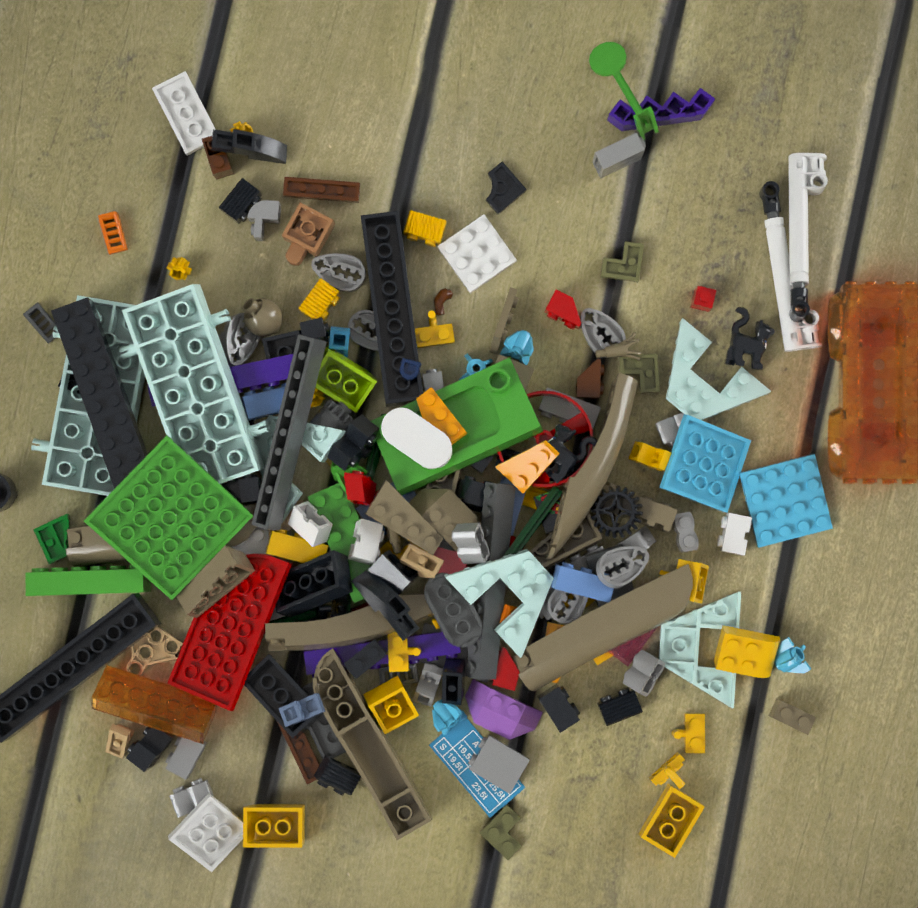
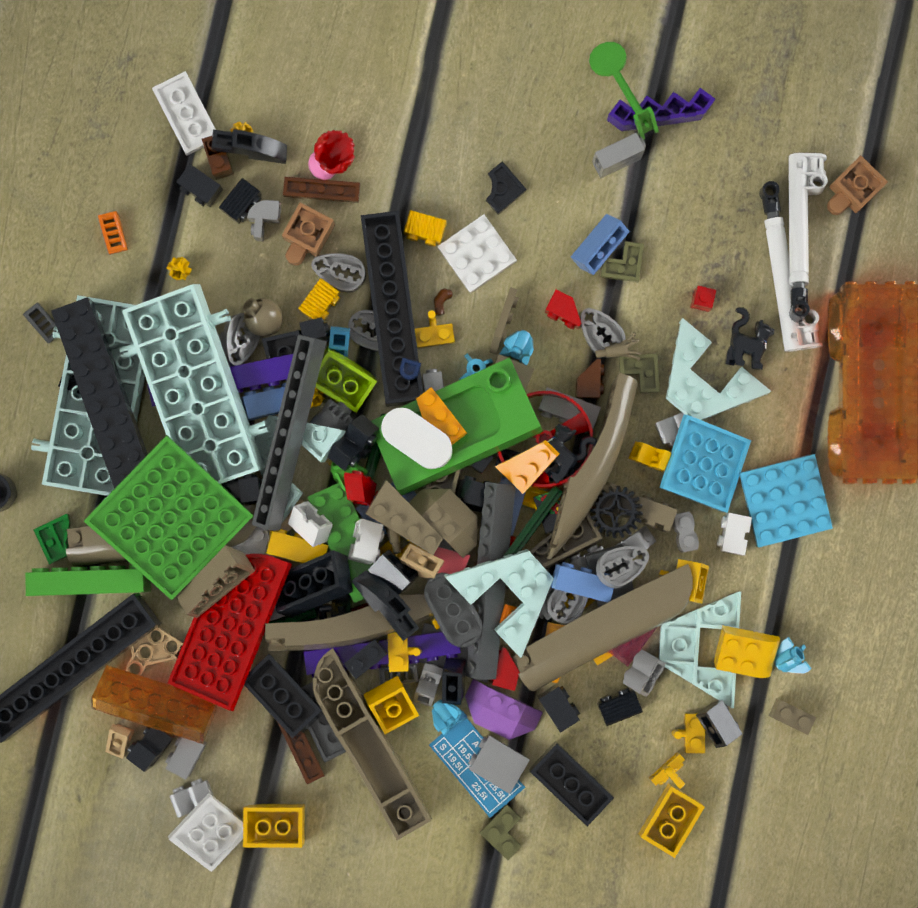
(199, 185): none -> black brick
(302, 709): sand blue slope -> none
(331, 154): none -> red hair
(337, 775): black brick -> none
(470, 543): light grey brick -> none
(571, 783): none -> black brick
(600, 244): none -> medium blue brick
(719, 724): none -> brick
(855, 187): none -> medium nougat brick

